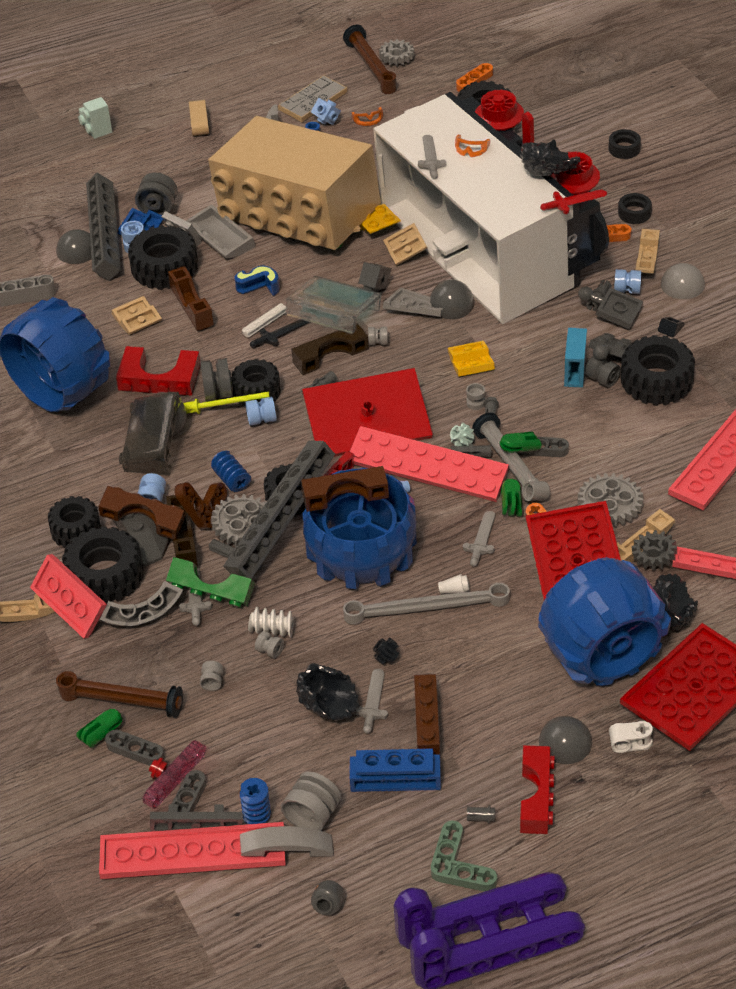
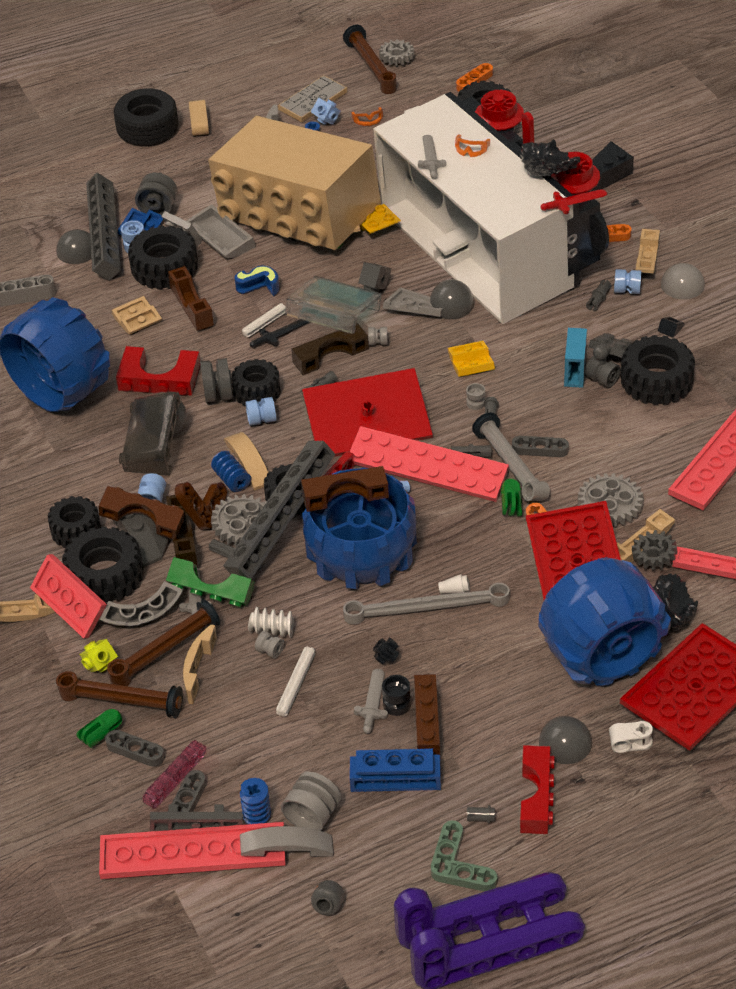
(95, 117): light aqua brick -> none
(97, 655): none -> neon yellow brick
(122, 670): none -> reddish brown piece
(146, 117): none -> black tyre
(158, 767): red plate -> none
(195, 406): neon yellow piece -> none
(202, 645): none -> tan slope
(211, 675): light grey wheel -> none
(248, 457): none -> tan slope
(295, 681): none -> white axle
(327, 692): black hair -> none
(396, 695): none -> black wheel
(405, 244): tan slope -> none
(462, 435): light aqua gear -> none
(479, 546): light grey sword -> none
(520, 442): green arm -> none
(612, 164): none -> black wedge
(614, 306): dark grey plate -> none
(626, 136): black tyre -> none
(631, 216): black tyre -> none

